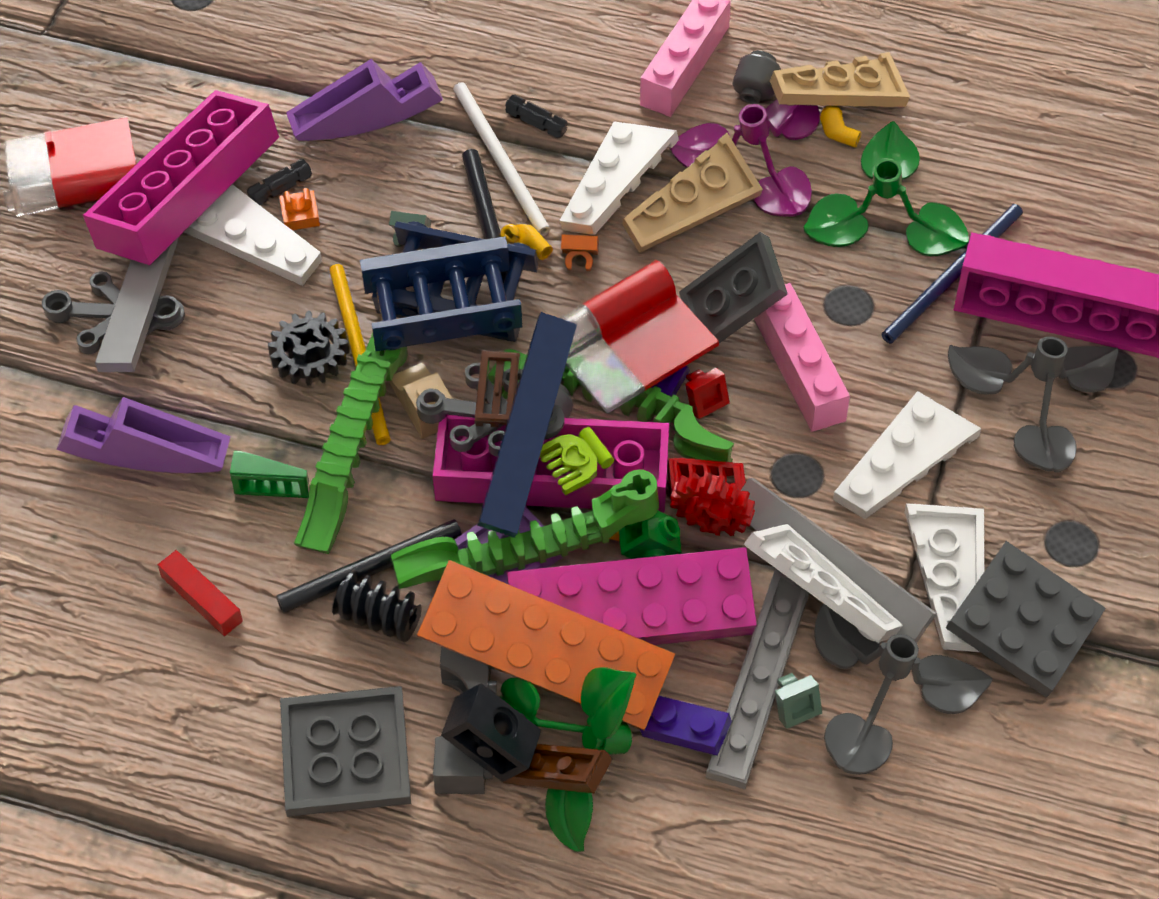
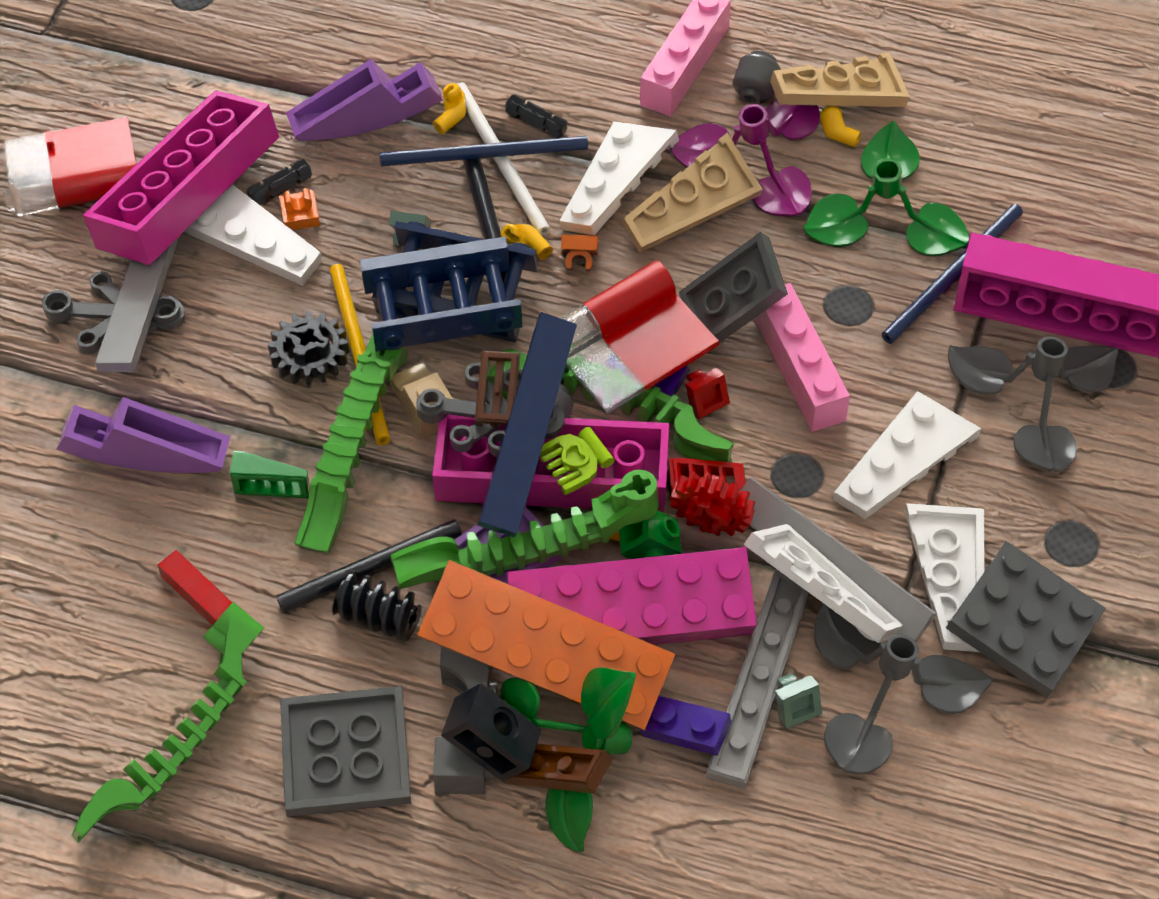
(231, 637): none -> bright green piece
(454, 108): none -> yellow arm
(483, 151): none -> dark blue piece

